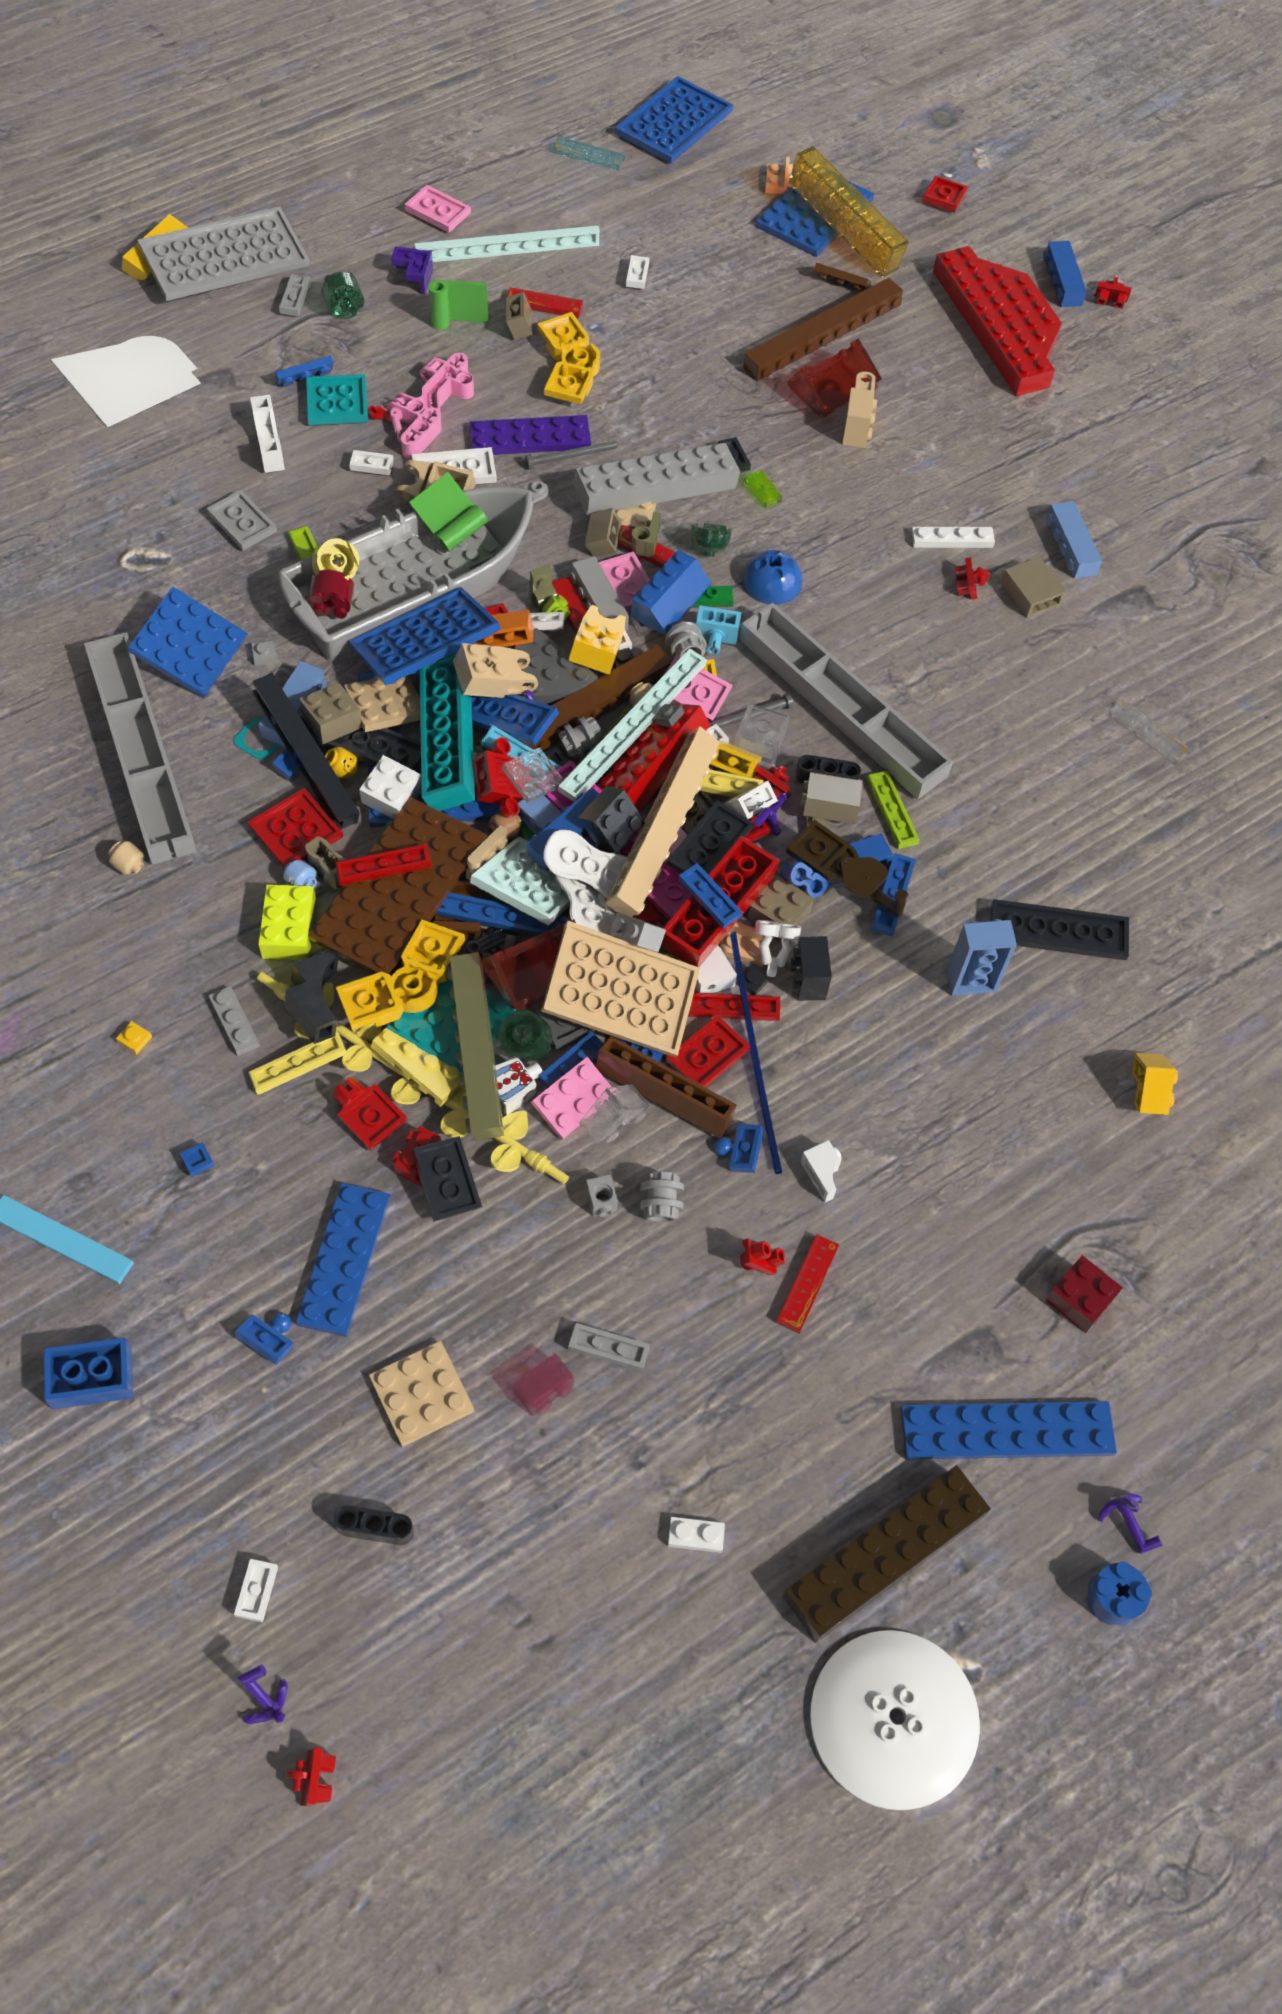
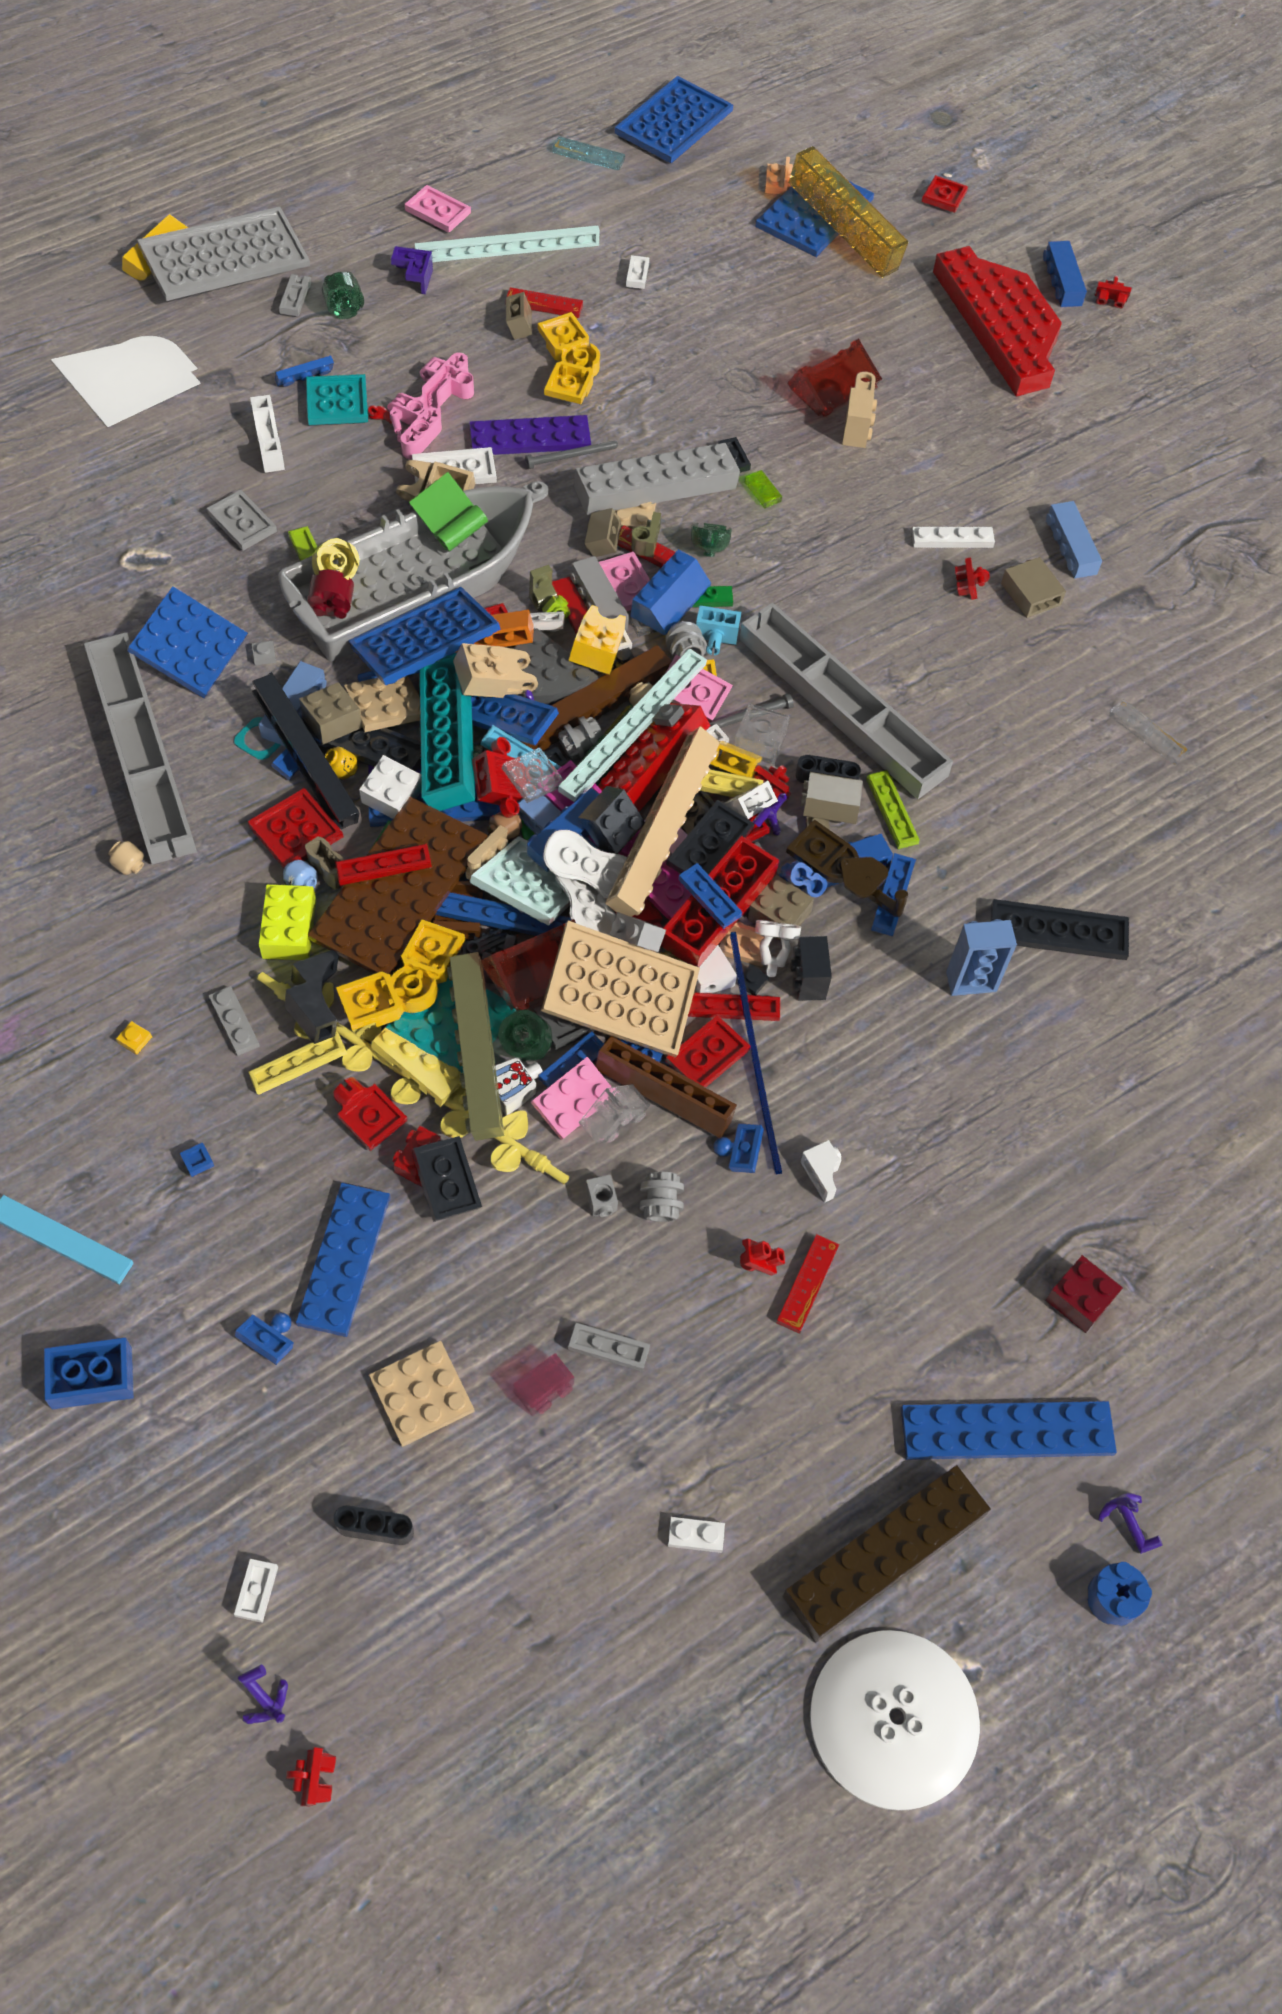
(371, 462): white plate -> none
(457, 302): bright green door -> none
(772, 577): blue piece -> none
(822, 329): reddish brown brick -> none
(842, 276): reddish brown plate -> none
(1154, 1083): yellow brick -> none

